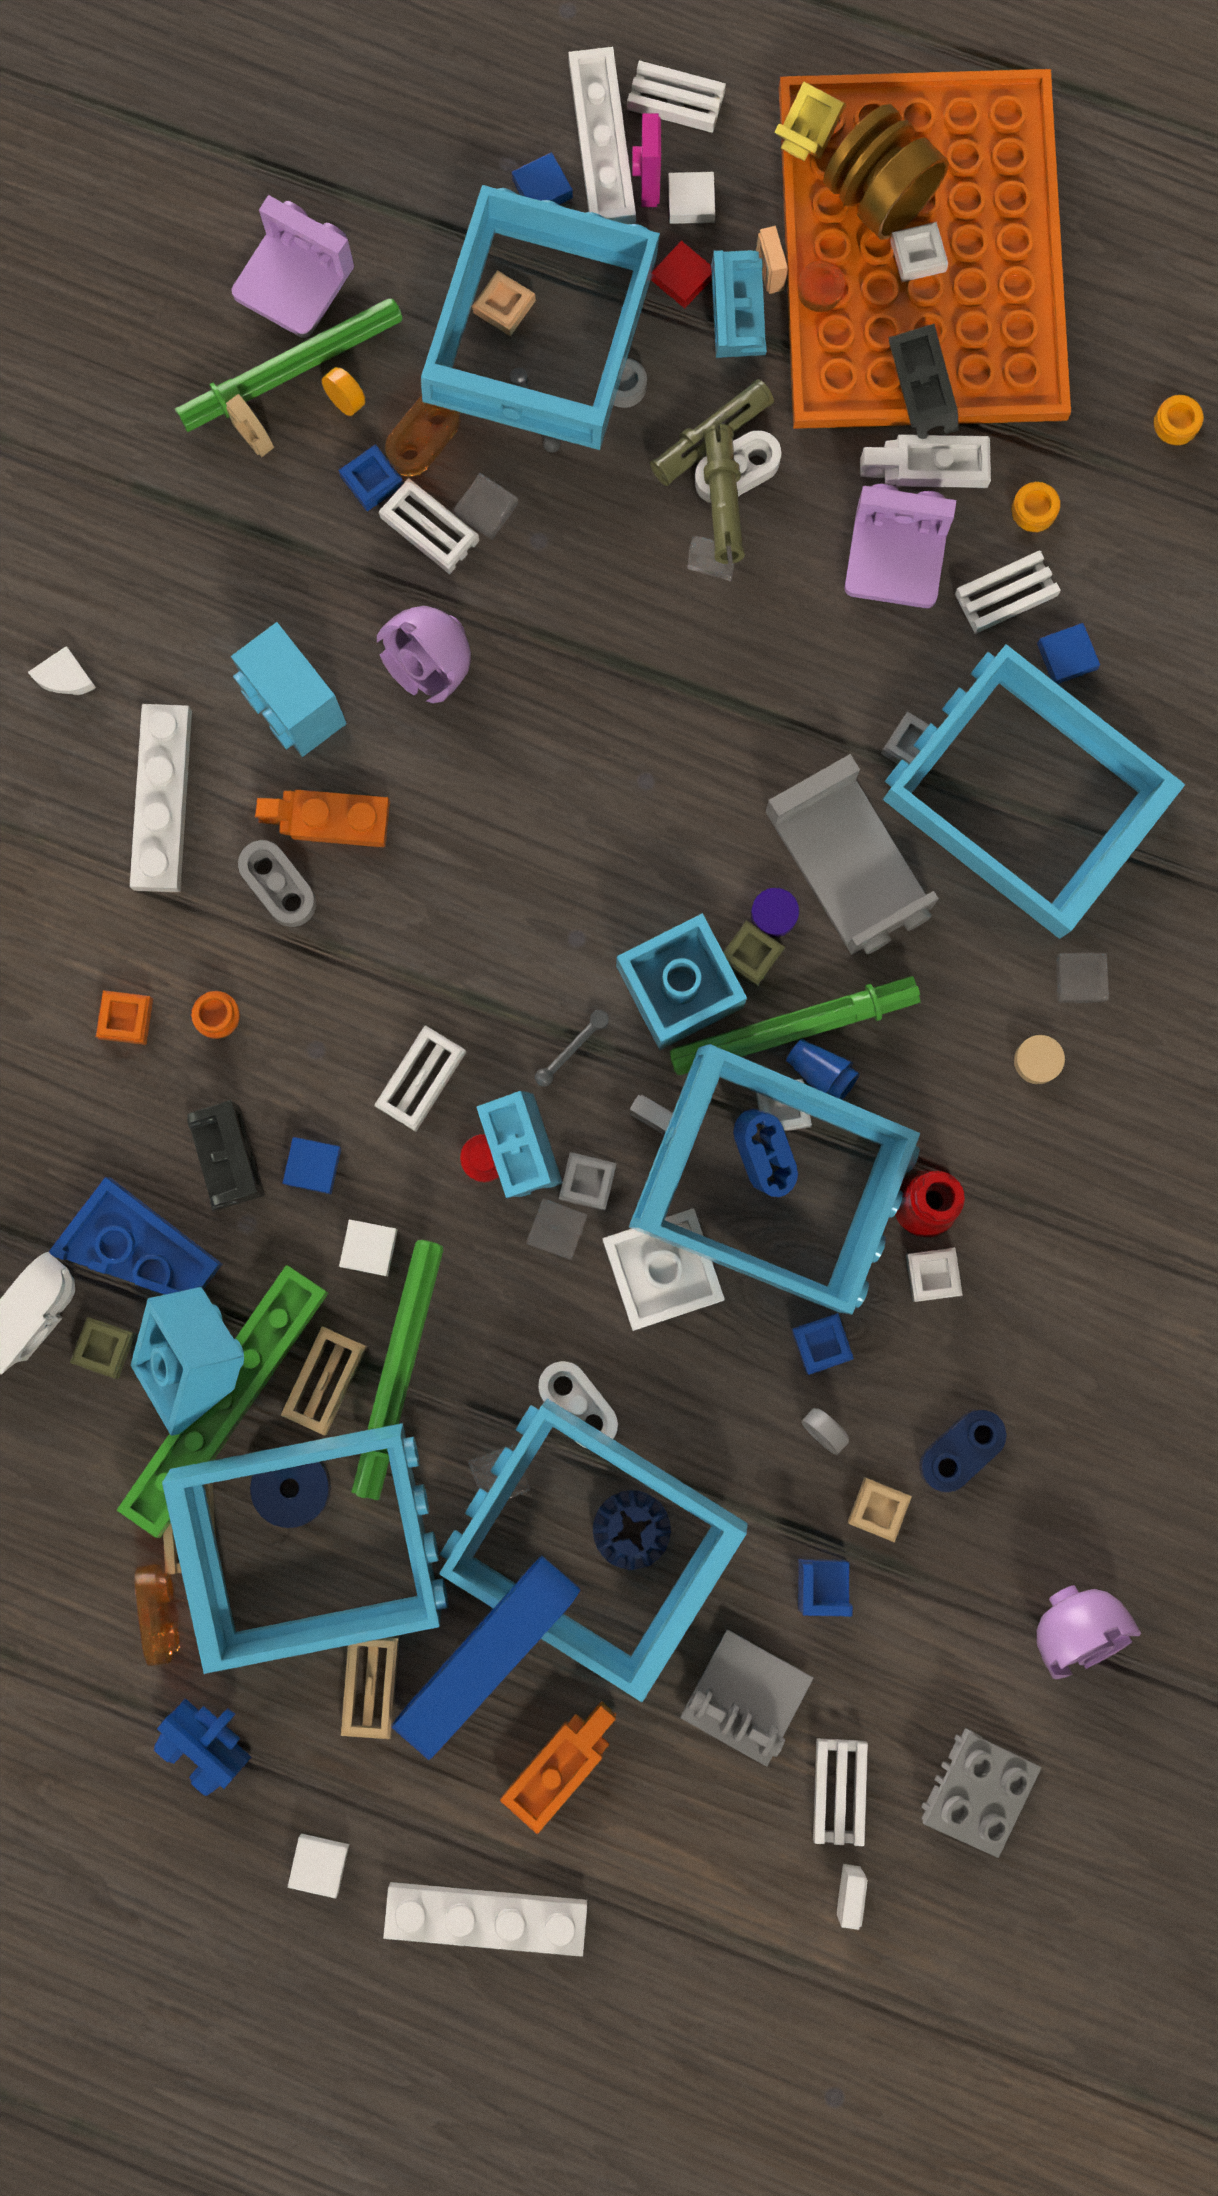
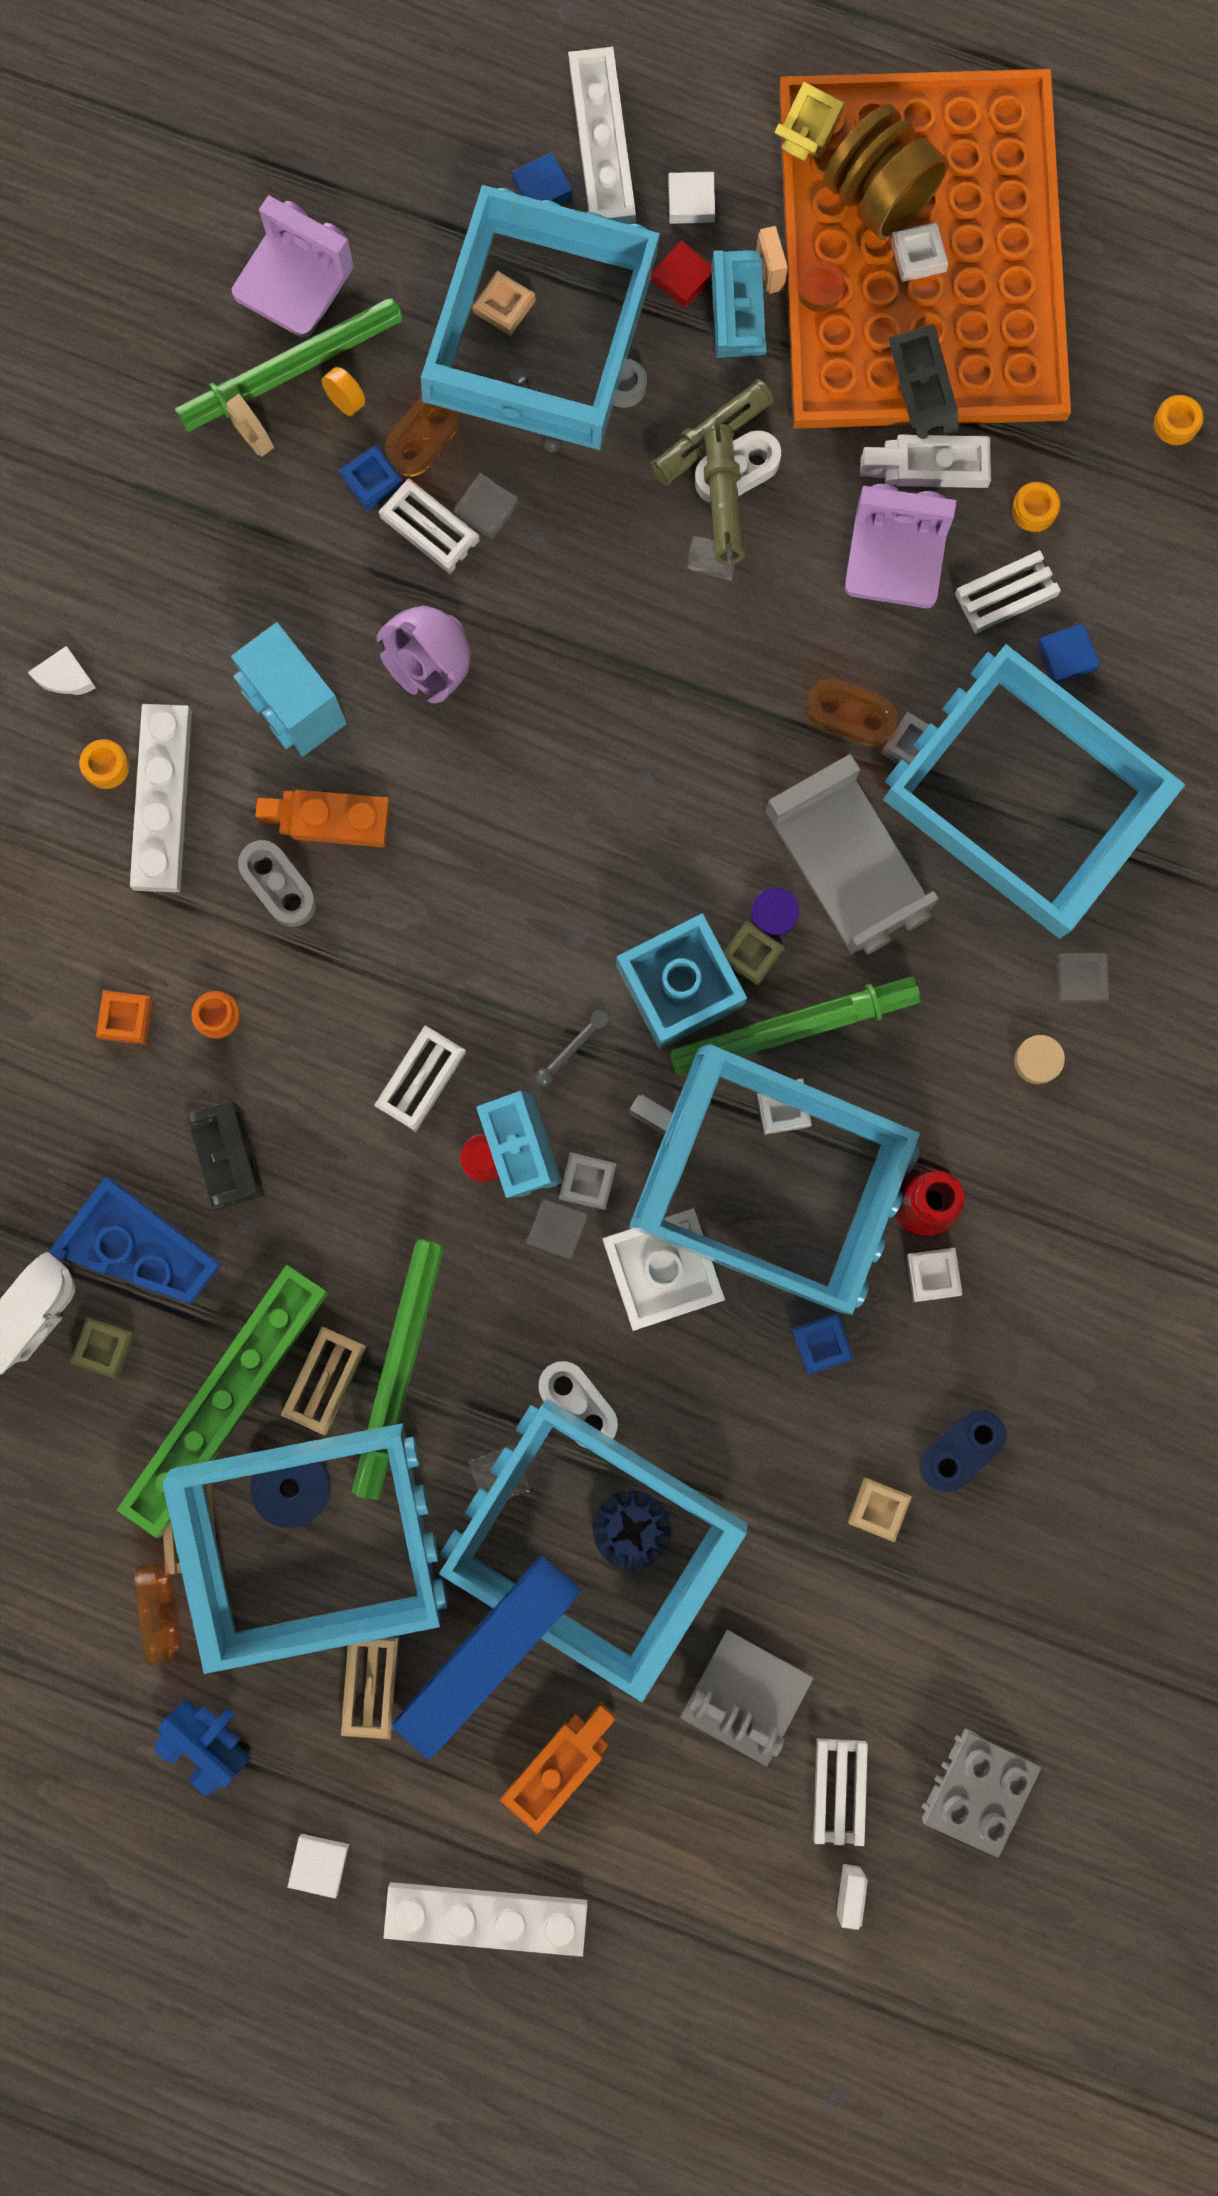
(104, 764): none -> light orange tile
(185, 1357): medium azure slope -> none
(312, 1165): blue tile -> none
(368, 1248): white tile -> none
(647, 159): dark pink plate -> none
(678, 89): white tile -> none
(772, 1149): blue beam -> none
(823, 1069): blue cone -> none
(824, 1588): blue panel -> none
(825, 1430): light grey tile -> none
(853, 708): none -> clear orange plate
(1083, 1629): lavender cylinder -> none

